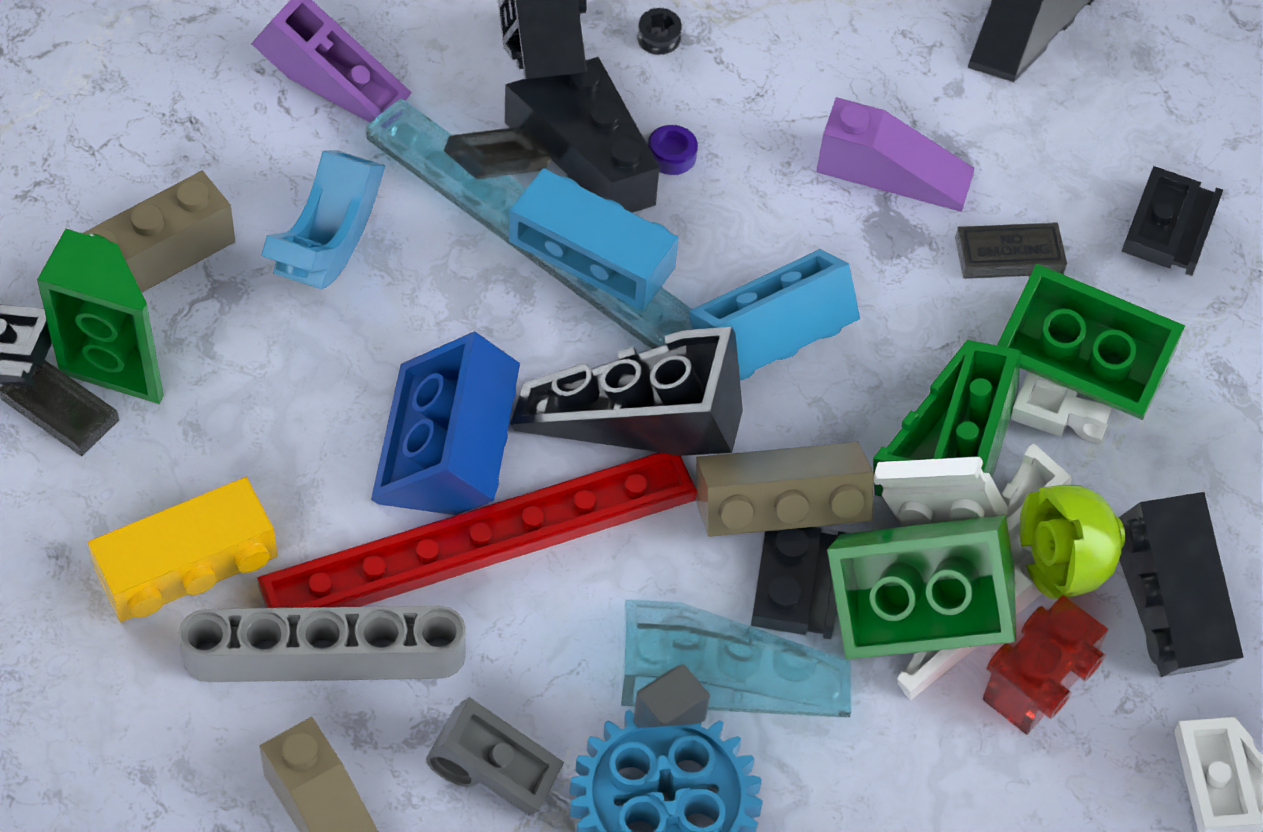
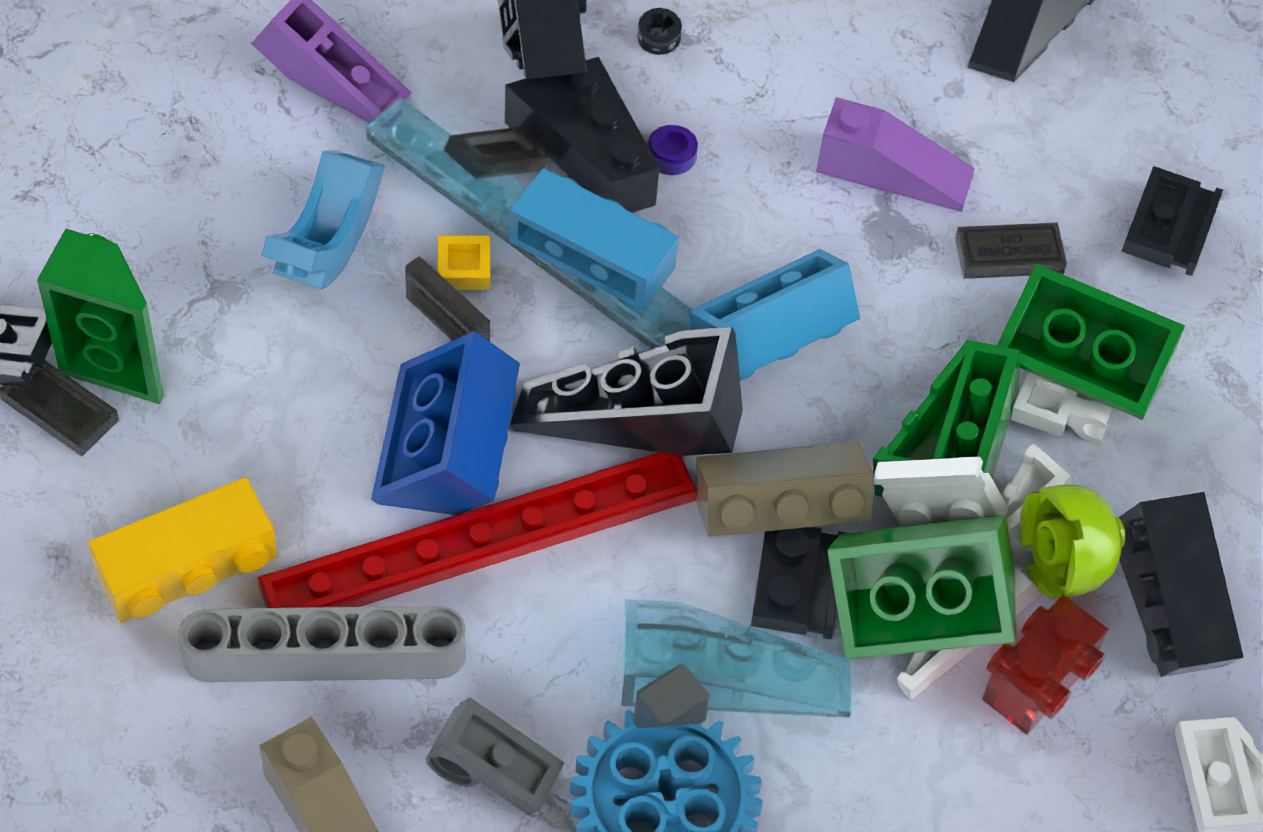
(171, 230): dark tan brick -> none
(442, 302): none -> clear smoke tile
(465, 261): none -> yellow plate

